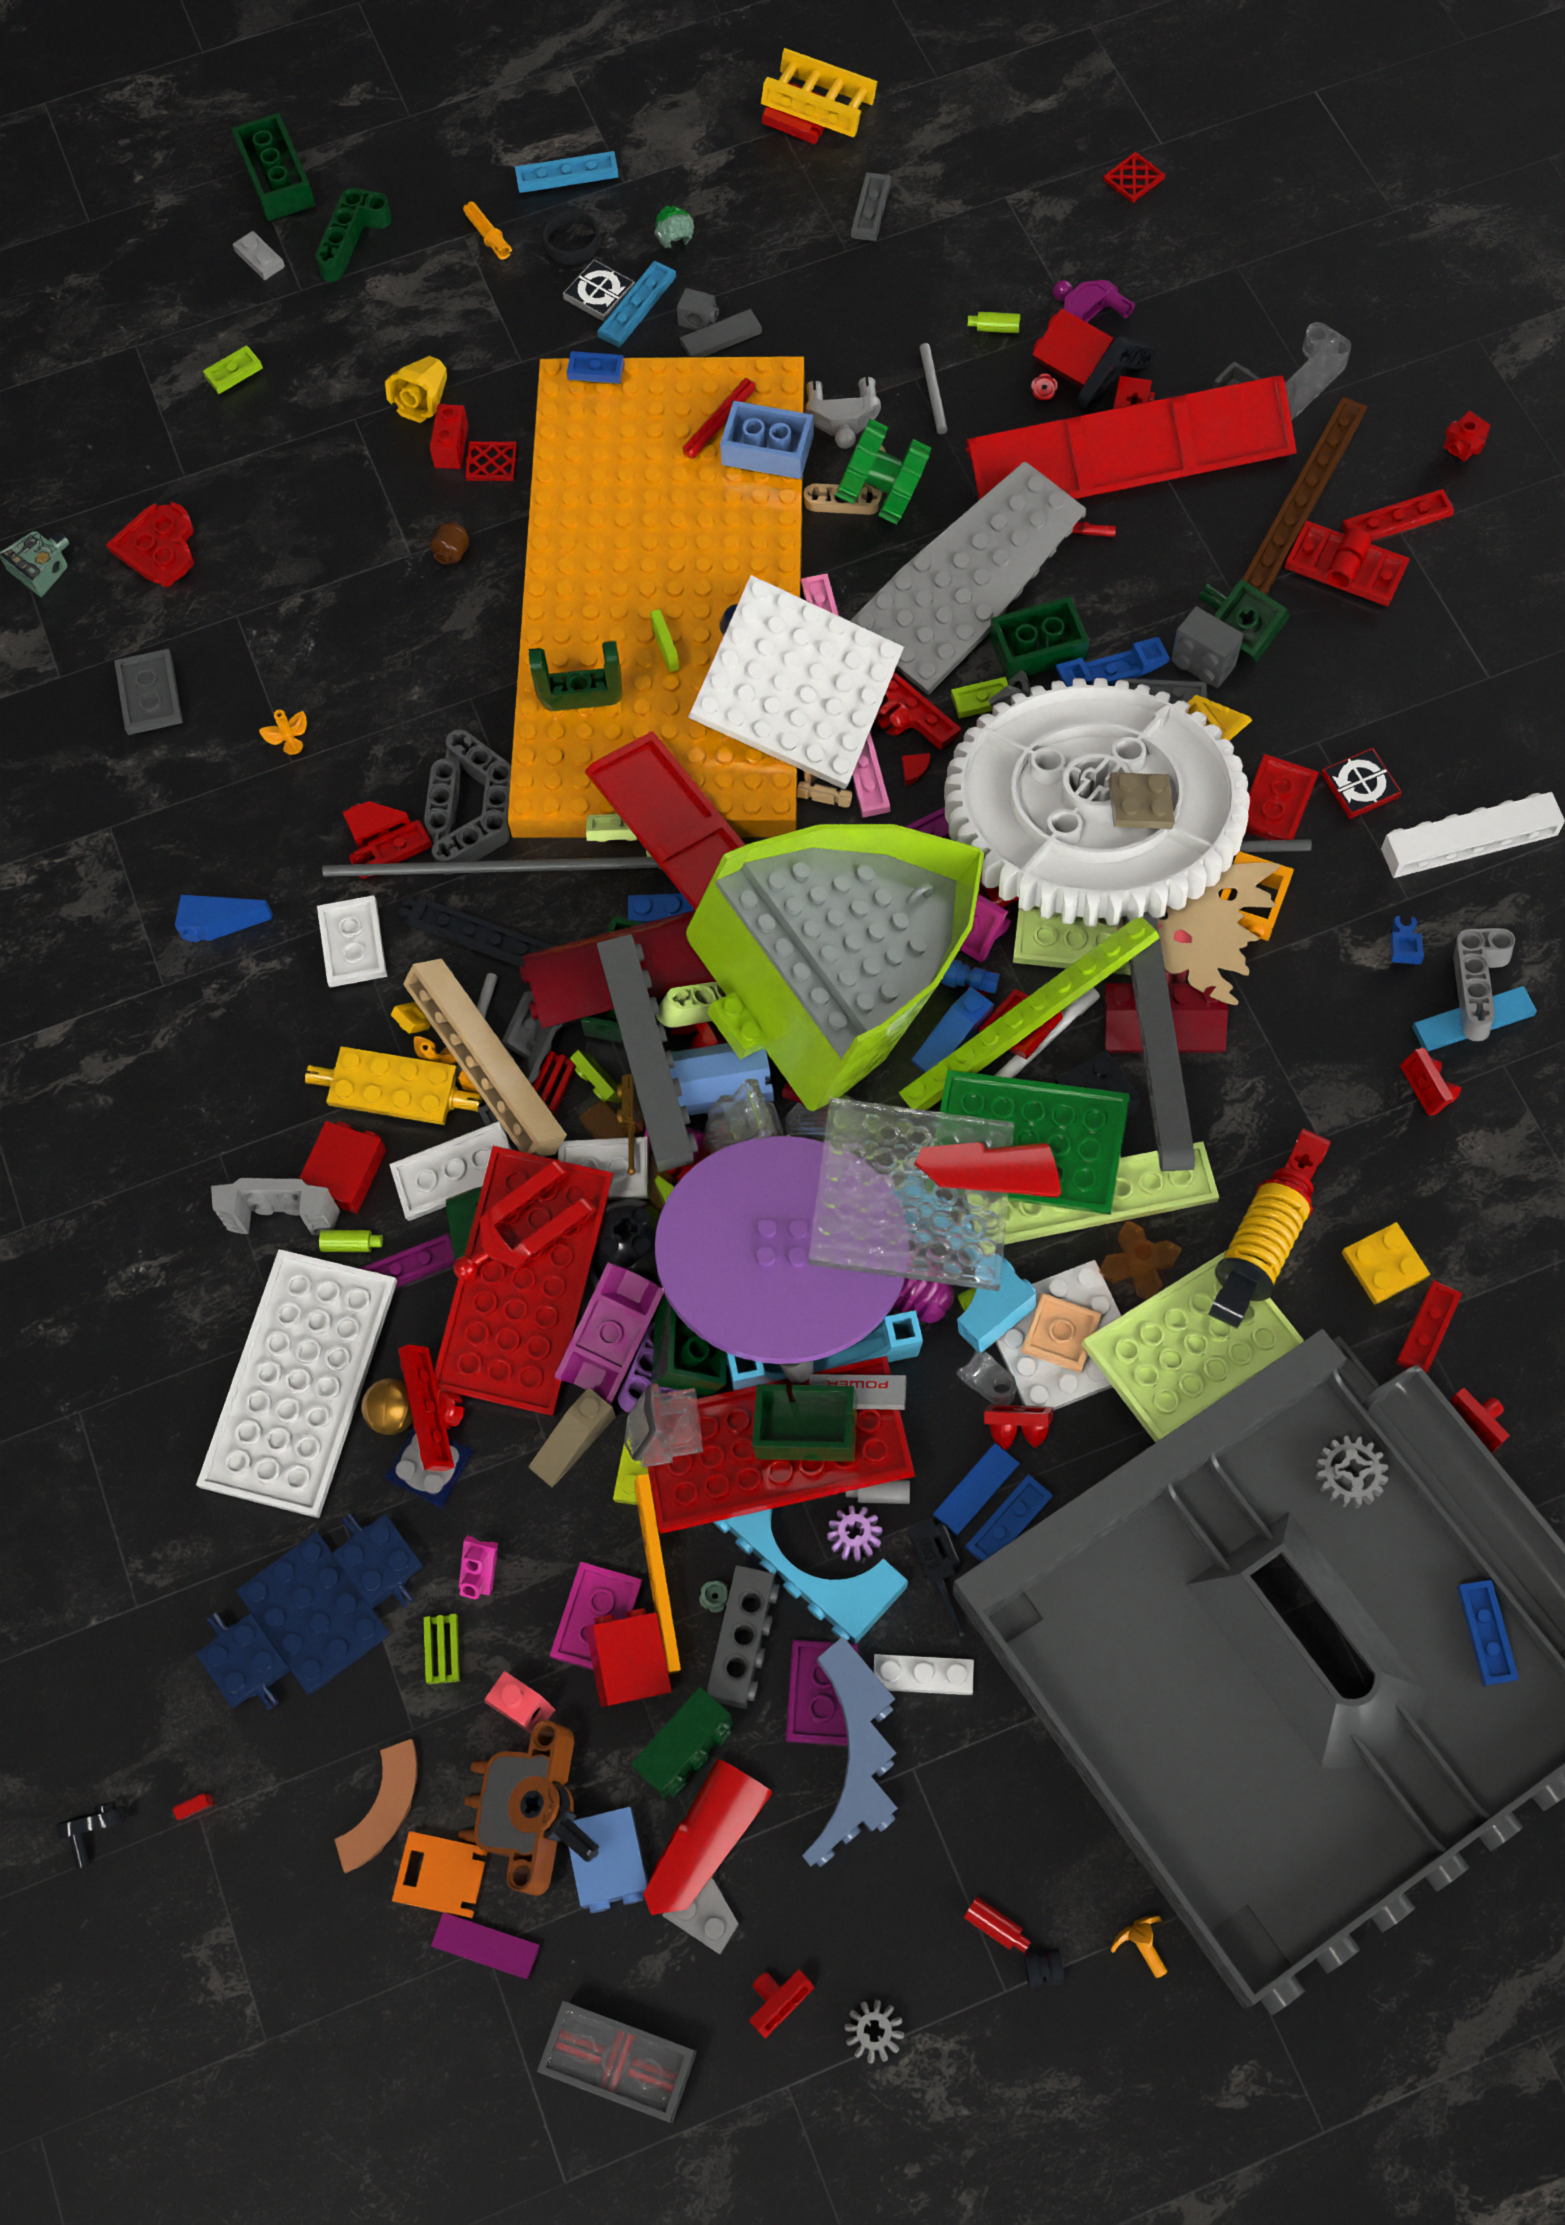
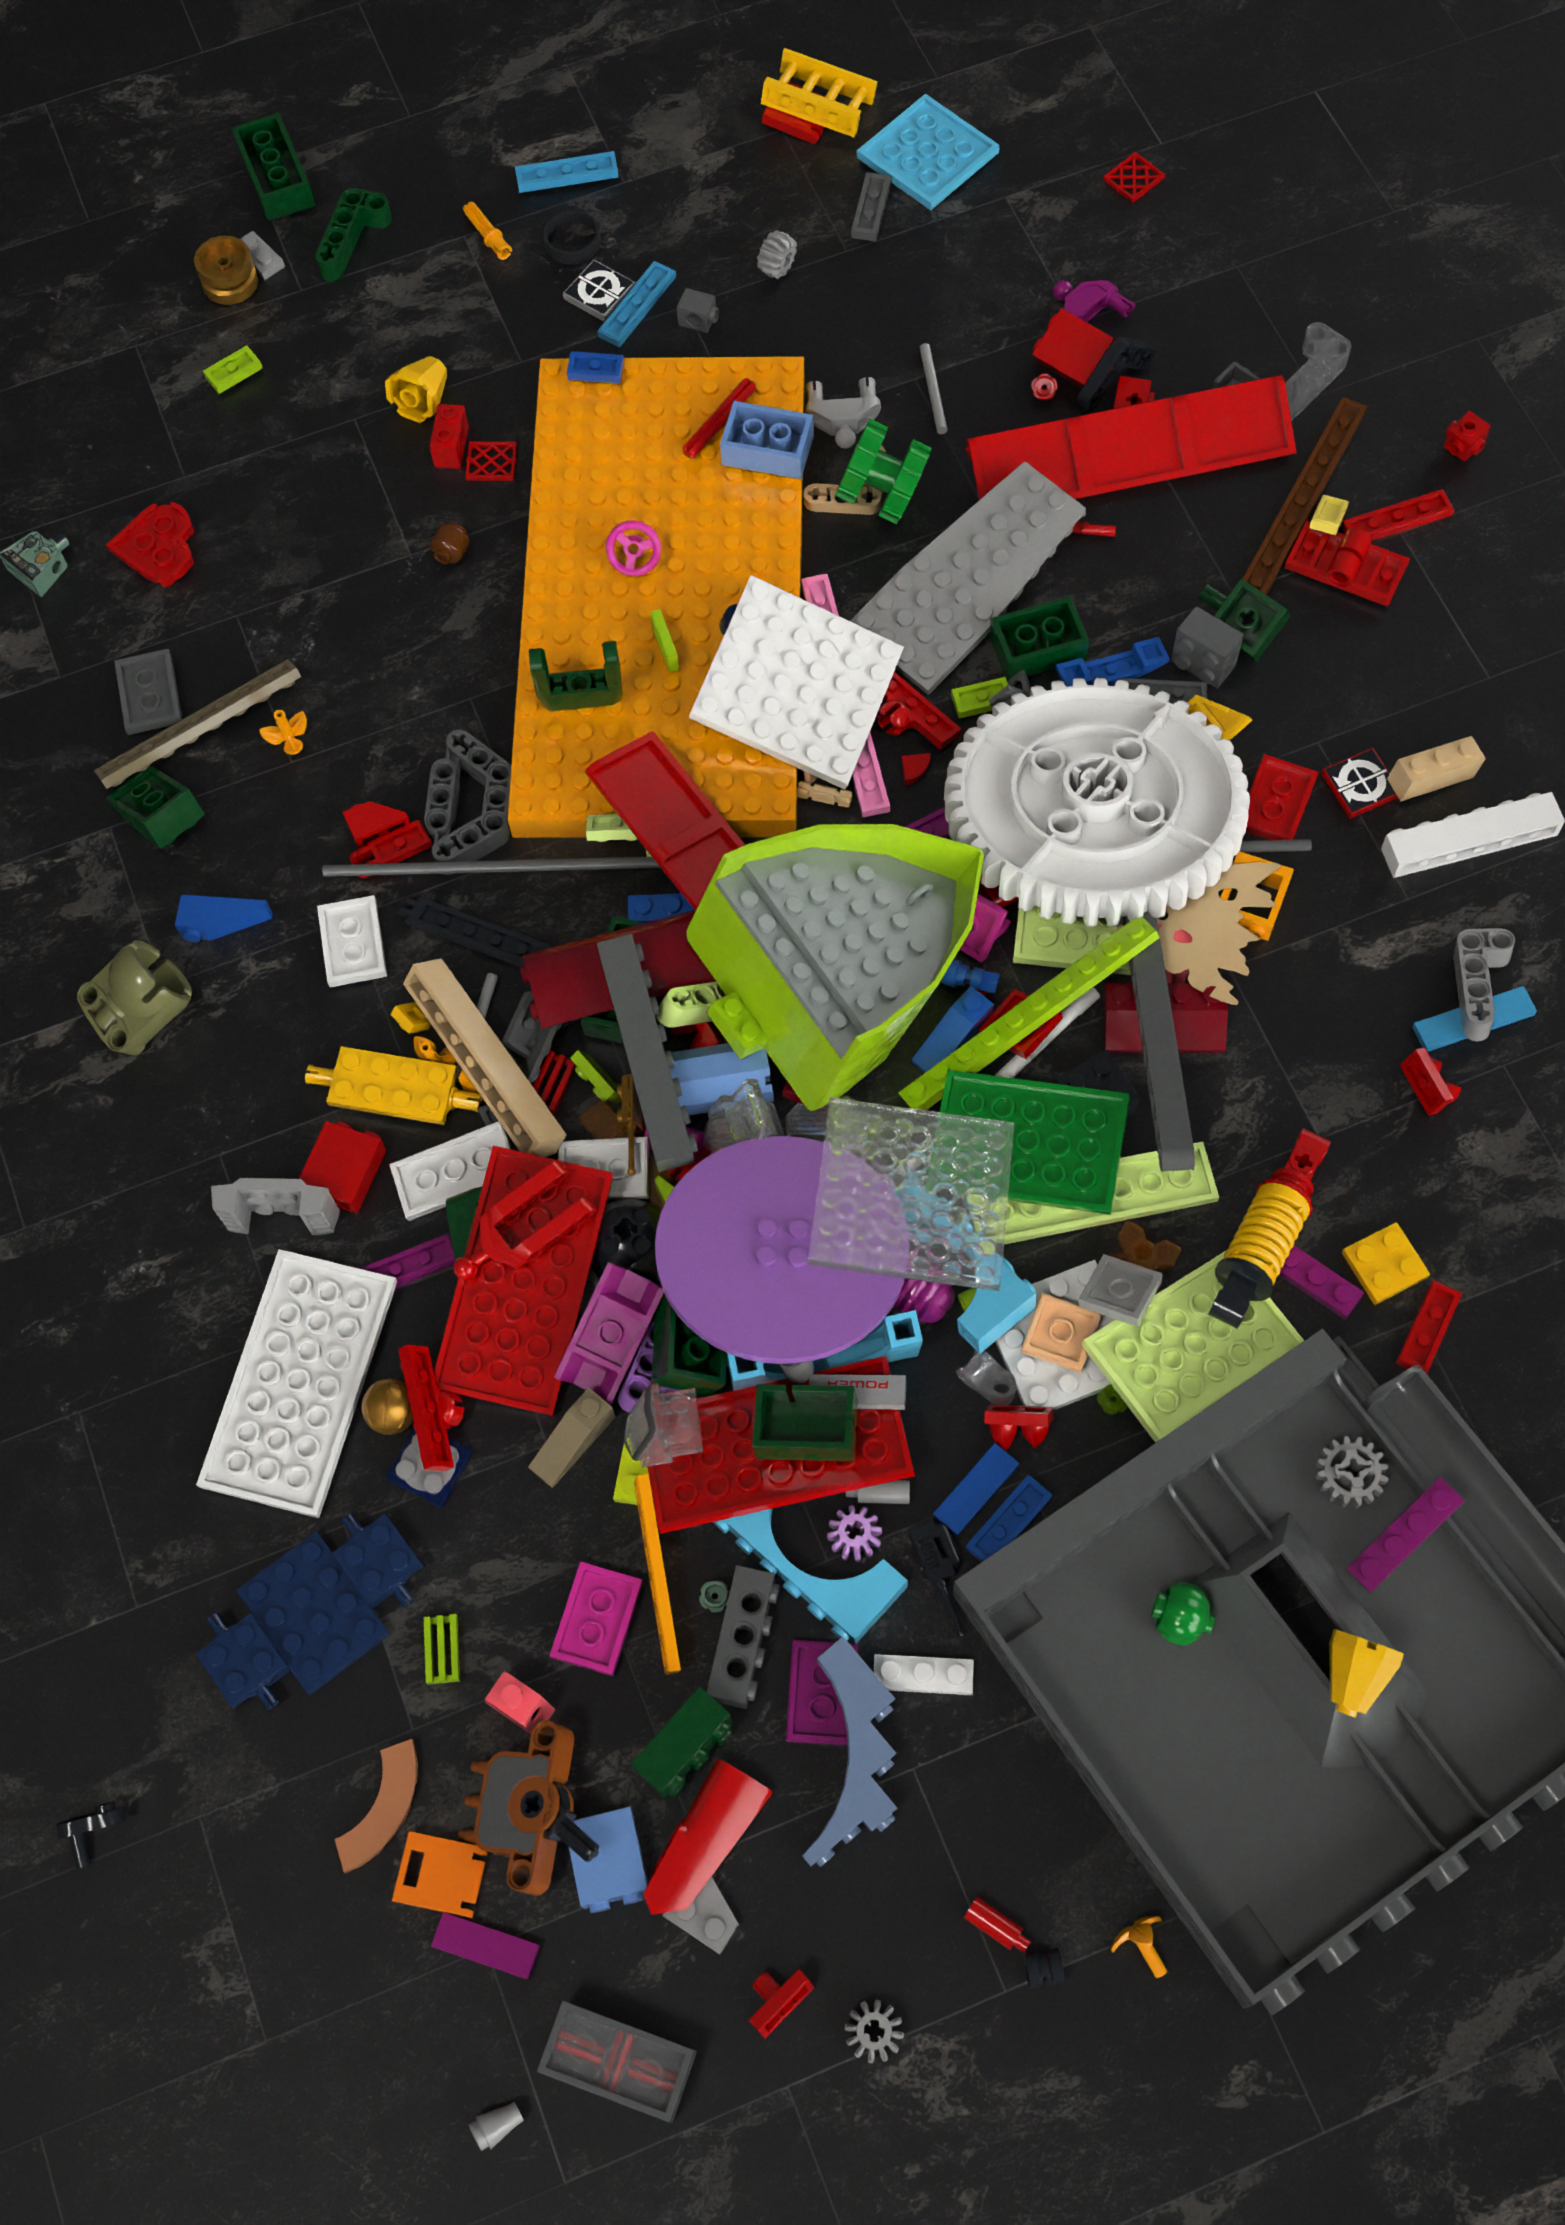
(130, 1001): none -> olive piece
(156, 806): none -> dark green slope
(191, 727): none -> dark tan plate
(193, 1806): red tile -> none
(226, 270): none -> pearl gold wheel
(348, 1241): lime cylinder -> none
(477, 1567): dark pink hips -> none
(494, 2125): none -> light grey cone
(628, 1657): red brick -> none
(653, 542): none -> dark pink piece
(672, 225): sand green piece -> none
(721, 334): dark grey tile -> none
(777, 254): none -> light grey gear
(928, 151): none -> medium azure plate
(995, 322): lime cylinder -> none
(1005, 1169): red panel -> none
(1108, 1406): none -> clear neon green plate
(1120, 1290): none -> light grey plate
(1141, 800): dark tan plate -> none
(1182, 1614): none -> green plant
(1320, 1283): none -> magenta plate
(1329, 514): none -> light yellow tile
(1359, 1671): none -> yellow cone
(1405, 944): blue plate -> none
(1405, 1535): none -> magenta plate
(1436, 768): none -> tan brick
(1481, 1418): red tile -> none
(1487, 1633): blue plate -> none

